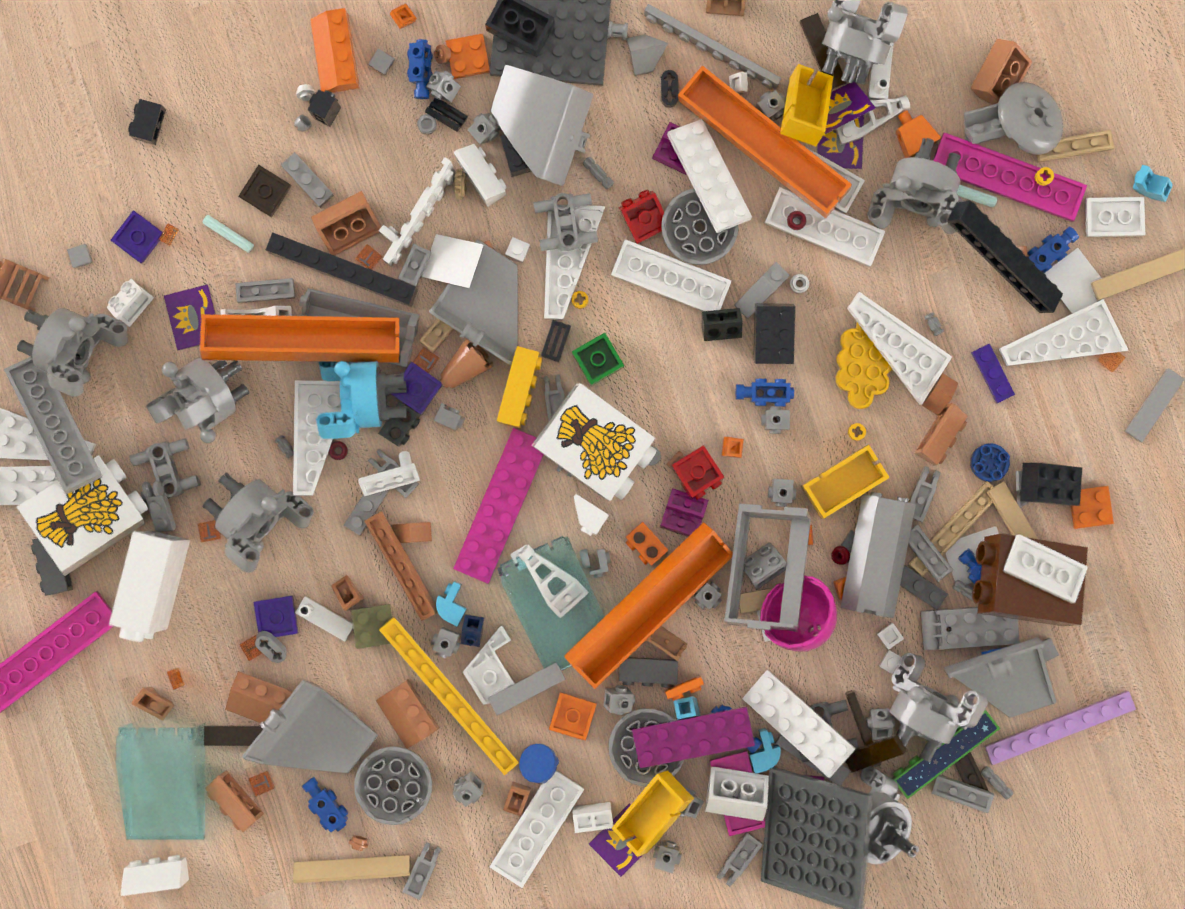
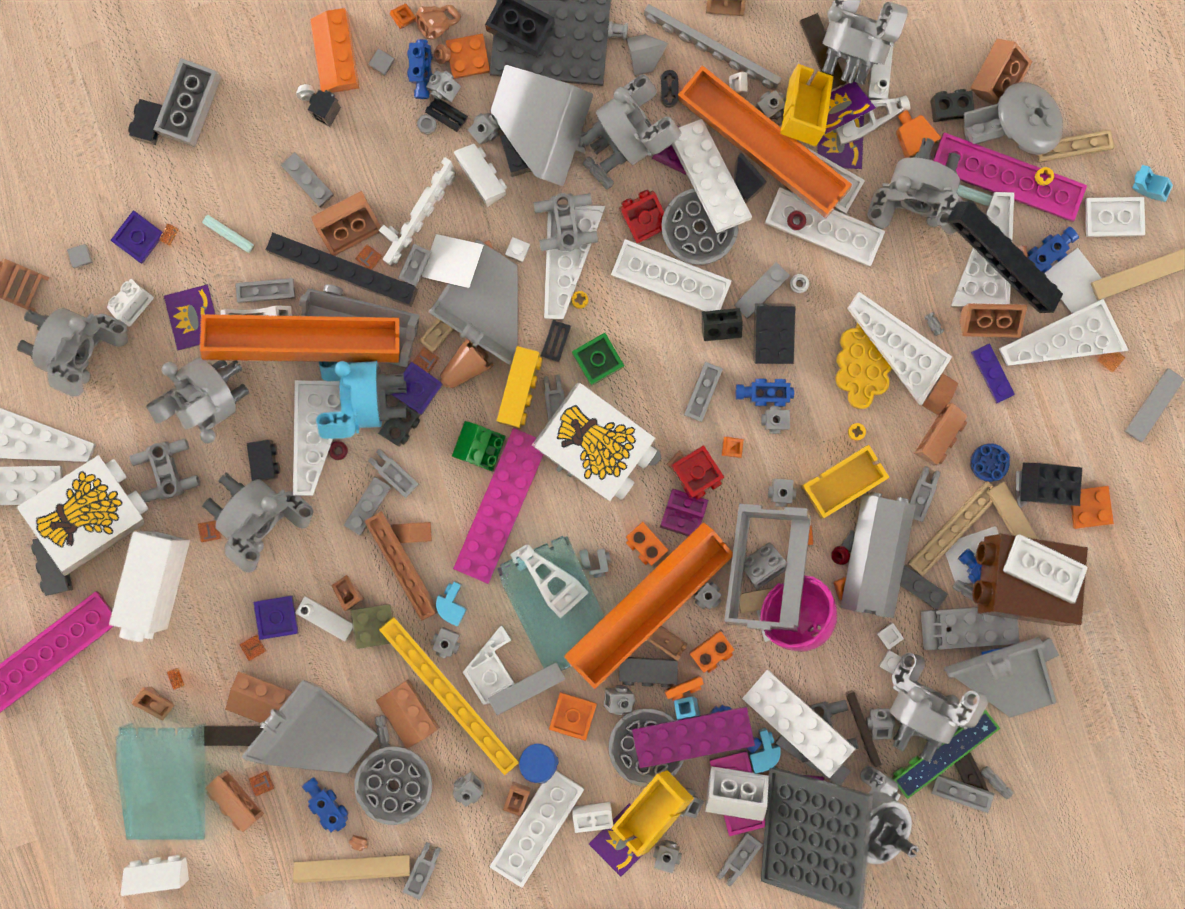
(53, 426): light grey plate -> none
(158, 506): light grey hinge -> none
(187, 102): none -> light grey brick
(262, 460): none -> black brick
(265, 191): dark brown plate -> none
(269, 647): light grey beam -> none
(285, 446): light grey piece -> none
(302, 123): light grey hinge -> none
(332, 289): none -> light grey tile
(382, 731): none -> light grey axle
(391, 478): white piece -> none
(433, 20): none -> nougat piece
(449, 417): light grey brick -> none
(460, 184): tan gear -> none
(472, 630): dark blue brick -> none
(478, 446): none -> green slope
(589, 516): white slope -> none
(627, 127): none -> light grey piece
(703, 392): none -> light grey plate
(708, 647): none -> orange brick
(747, 178): none -> black slope
(876, 753): dark brown tile -> none
(928, 554): light grey tile -> none
(953, 110): none -> pearl dark grey brick
(980, 280): none -> white wing
(992, 320): none -> nougat slope
(1060, 727): lavender plate -> none

